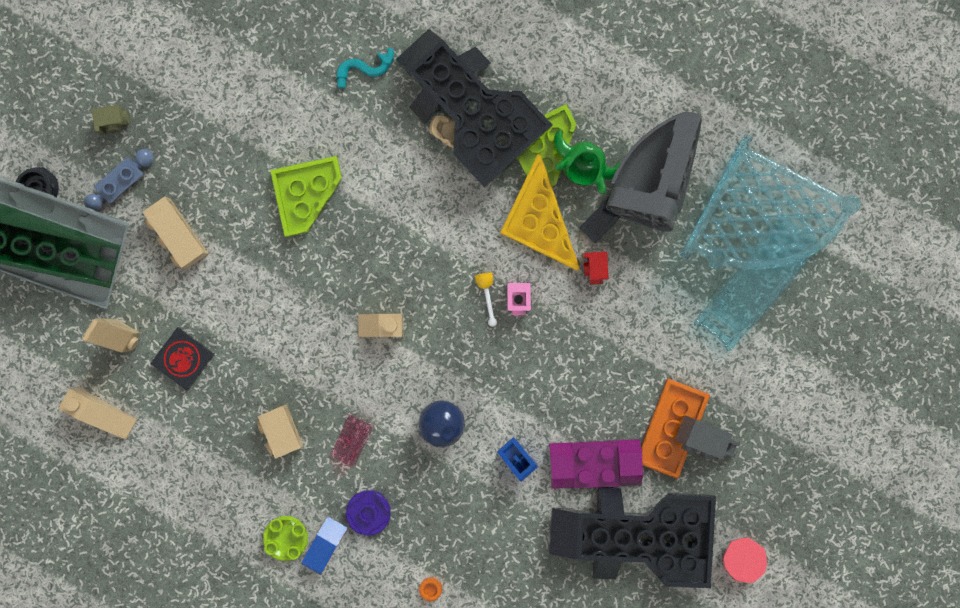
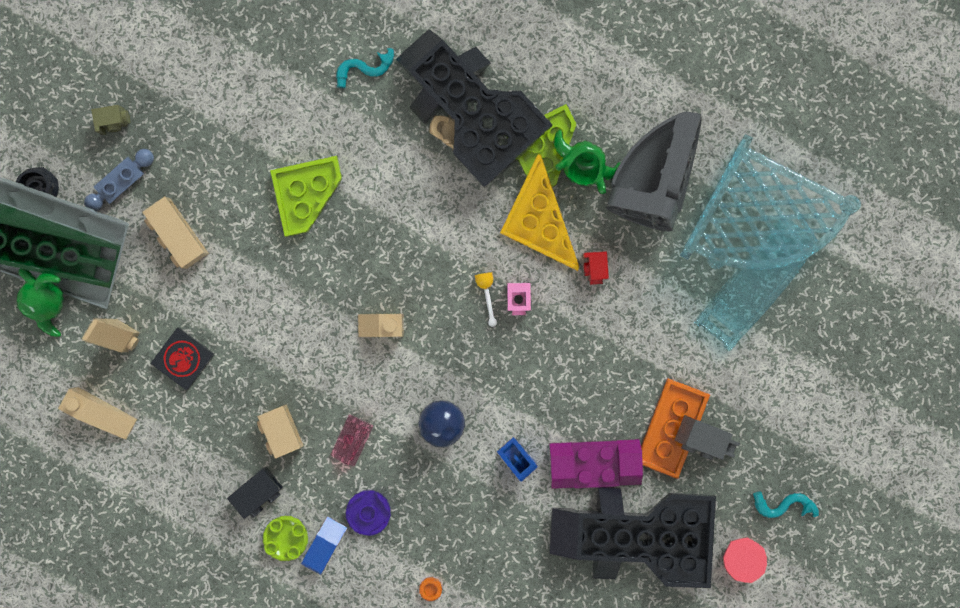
(40, 300): none -> green piece
(255, 492): none -> black brick
(599, 222): black tile -> none
(762, 508): none -> teal animal

